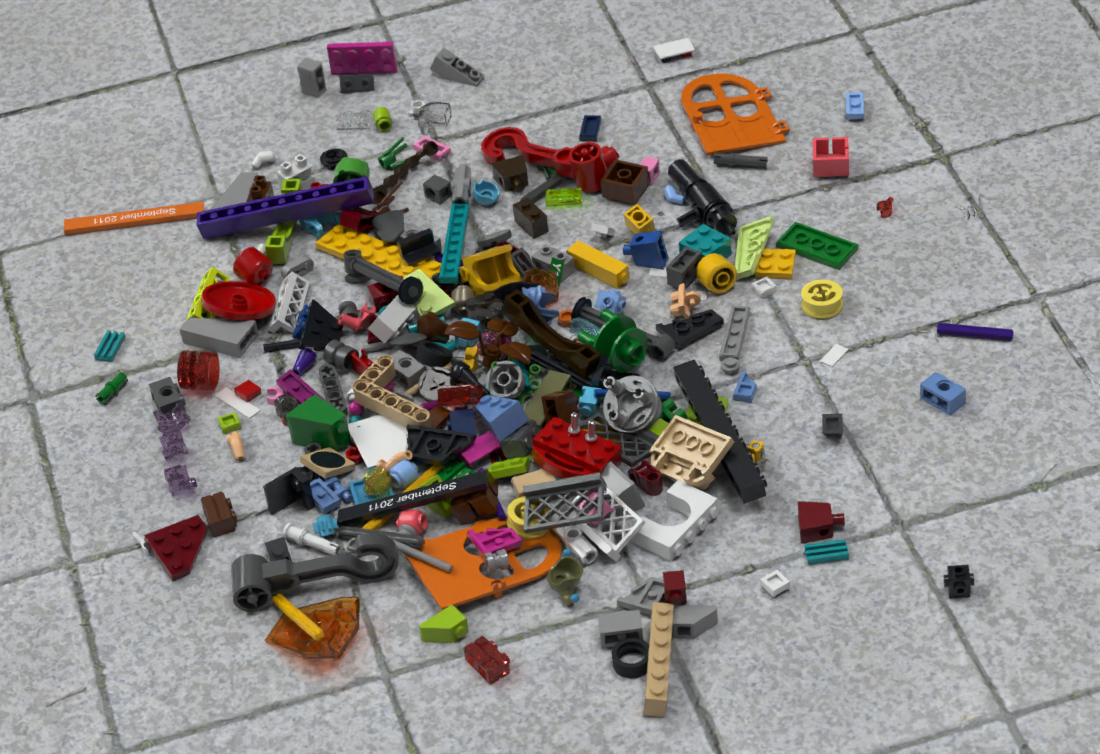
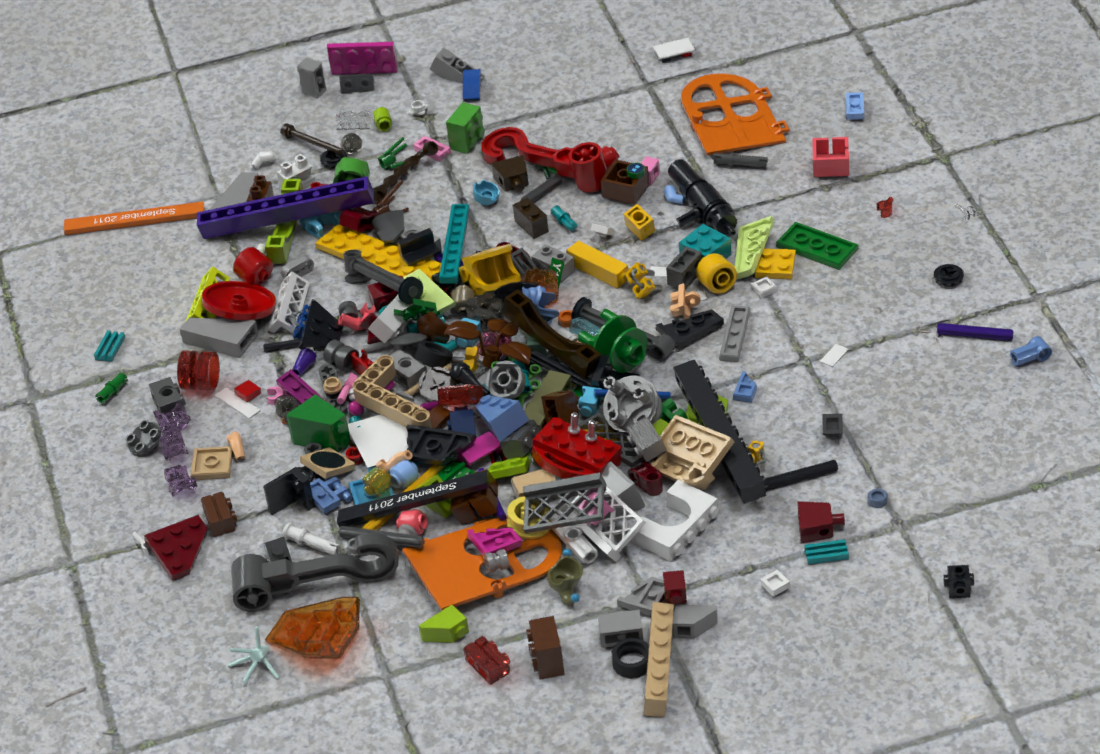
(143, 438): none -> dark grey dish
(211, 463): none -> tan tile
(229, 423): lime tile -> none
(257, 655): none -> light aqua plant
(288, 131): none -> dark brown piece
(298, 617): yellow axle -> none
(325, 525): medium azure gear -> none
(332, 385): none -> tan plate
(346, 388): none -> bright pink piece
(351, 143): none -> clear smoke animal
(419, 308): none -> green piece
(423, 557): light grey bar -> none
(433, 114): clear brick -> none
(437, 189): dark grey brick -> none
(461, 185): light grey piece -> none
(465, 128): none -> bright green brick
(471, 84): none -> blue slope
(496, 237): dark grey tile -> none
(545, 647): none -> reddish brown brick
(563, 218): none -> teal axle
(565, 196): clear neon green plate -> none
(590, 128): dark blue tile -> none
(611, 300): light blue brick -> none
(635, 170): none -> tile
(644, 285): none -> yellow piece
(646, 440): none -> light grey brick
(647, 250): blue torso -> none
(730, 366): light grey plate -> none
(801, 474): none -> black axle
(822, 299): light yellow wheel -> none
(877, 498): none -> sand blue tile
(942, 393): medium blue brick -> none
(950, 270): none -> black gear
(1035, 349): none -> medium blue piece

